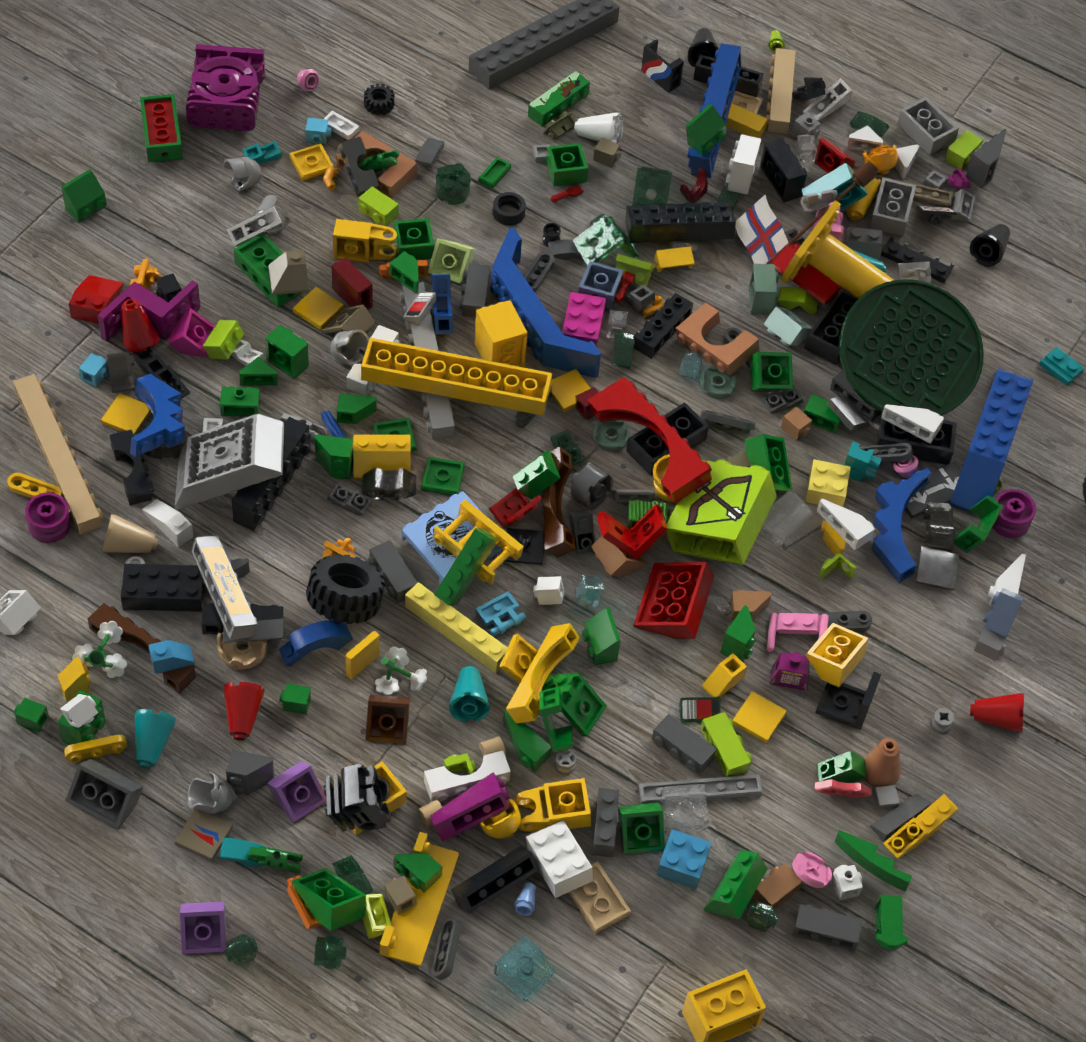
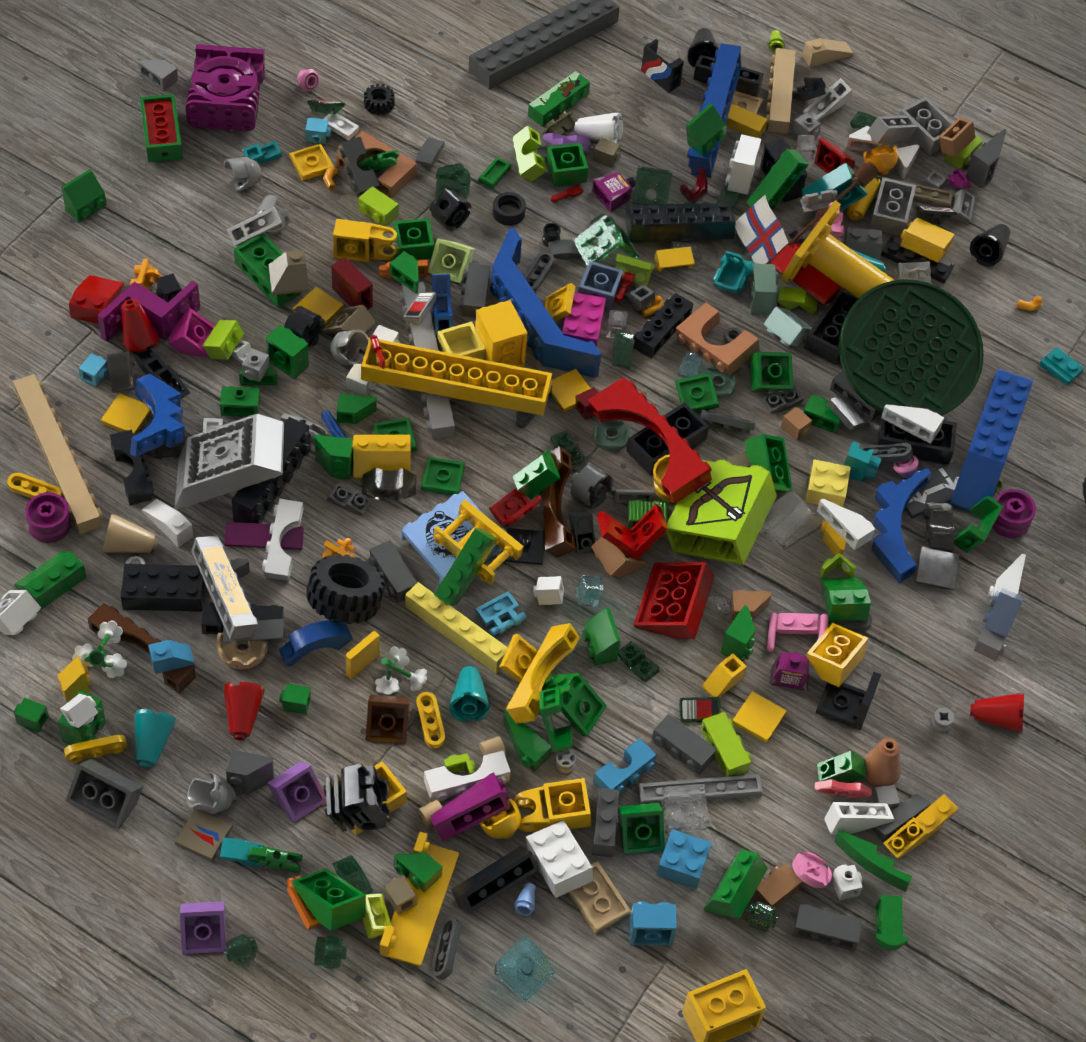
(53, 578): none -> green slope
(158, 72): none -> light grey slope
(255, 365): none -> light grey brick
(258, 534): none -> magenta slope
(288, 516): none -> white arch
(305, 325): none -> black brick
(325, 106): none -> clear green slope
(377, 349): none -> red piece
(431, 713): none -> yellow plate
(450, 209): none -> black brick
(461, 341): none -> light yellow piece
(530, 163): none -> lime arch
(558, 139): none -> medium lavender slope
(560, 302): none -> yellow tile
(613, 190): none -> magenta torso
(637, 662): none -> clear green slope
(638, 757): none -> dark azure arch
(652, 924): none -> dark azure brick
(697, 392): none -> green tile
(733, 273): none -> teal piece
(779, 179): none -> green brick
(824, 51): none -> tan slope
(845, 598): none -> green slope
(857, 816): none -> white slope
(892, 129): none -> light grey brick
(926, 239): none -> yellow brick
(957, 137): none -> medium nougat brick
(1030, 306): none -> light orange arm

